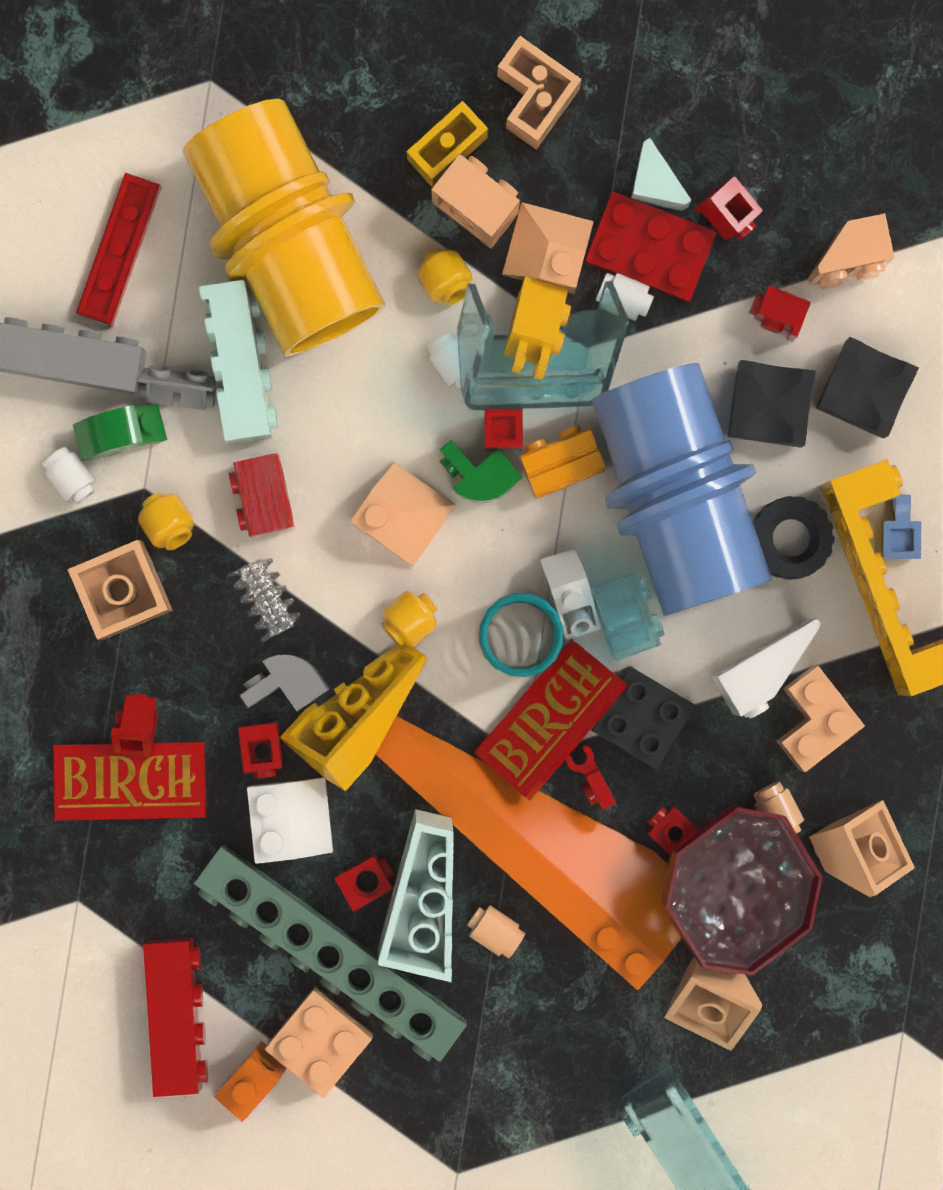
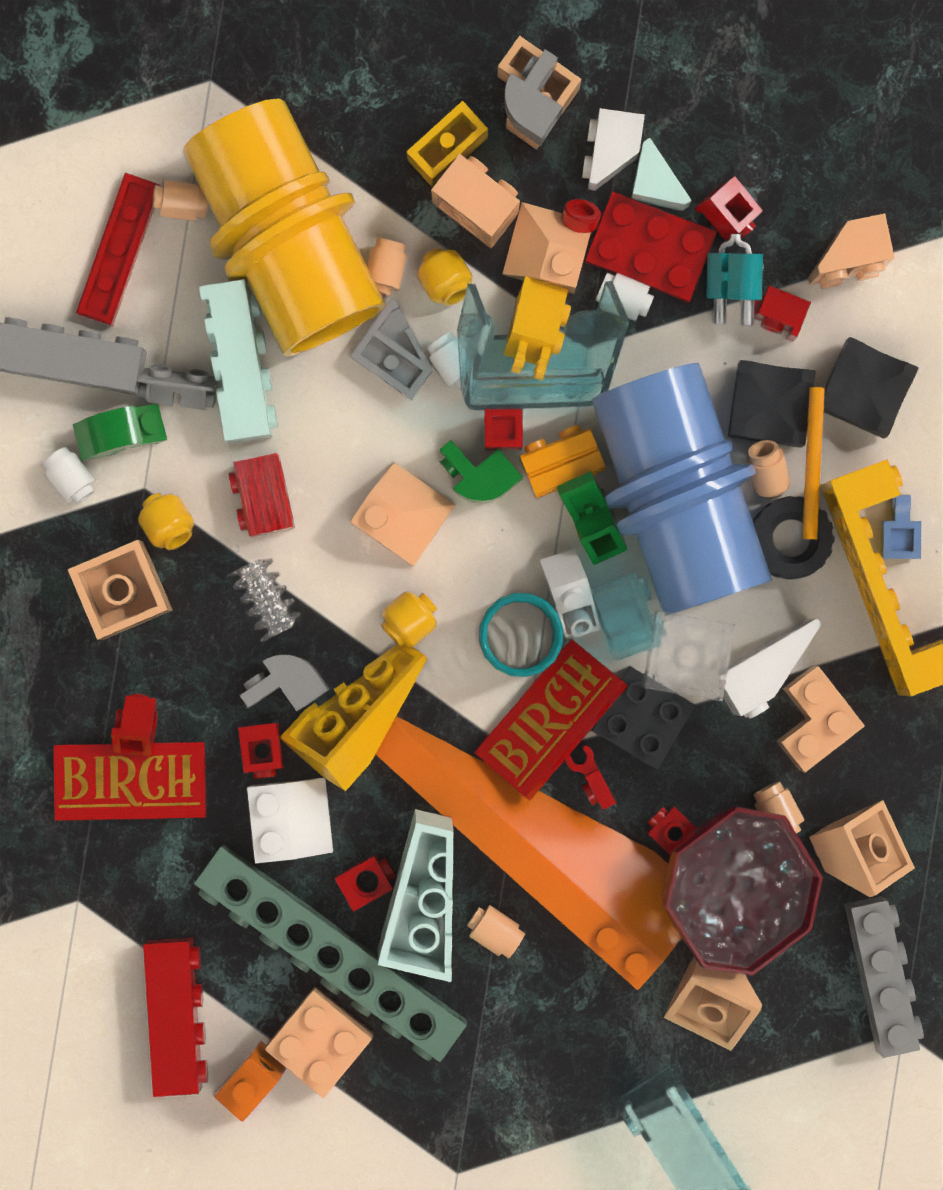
(180, 200): none -> light nougat brick
(387, 265): none -> light nougat brick
(394, 352): none -> light grey wing
(526, 106): none -> light grey brick
(581, 216): none -> red tile
(592, 518): none -> green brick
(615, 145): none -> white slope
(688, 655): none -> clear brick
(736, 278): none -> teal piece
(771, 469): none -> light nougat brick
(813, 463): none -> light orange bar
(882, 976): none -> light grey brick

